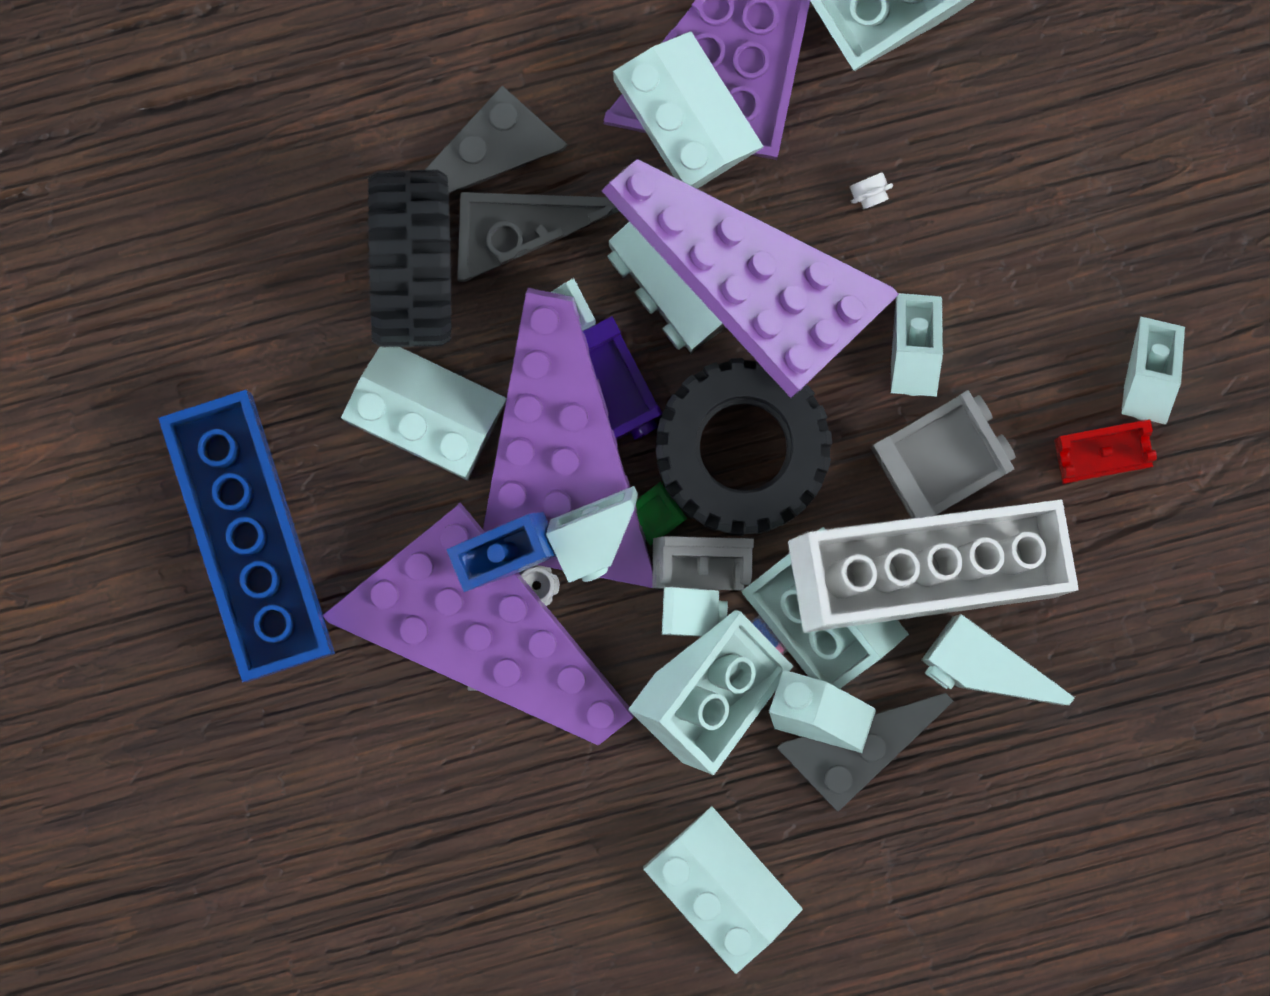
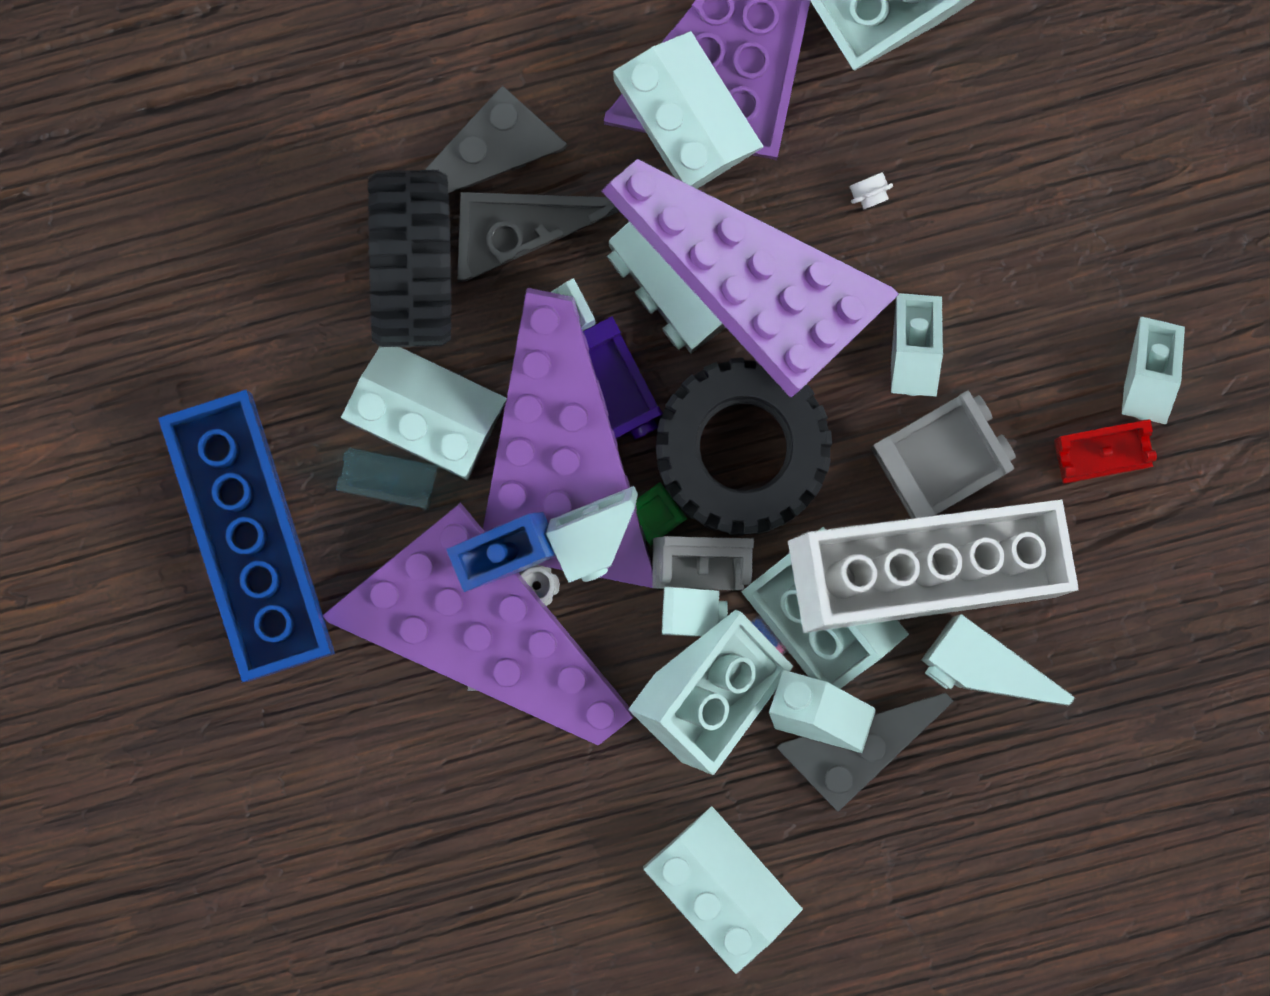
(387, 479): none -> clear light blue hinge

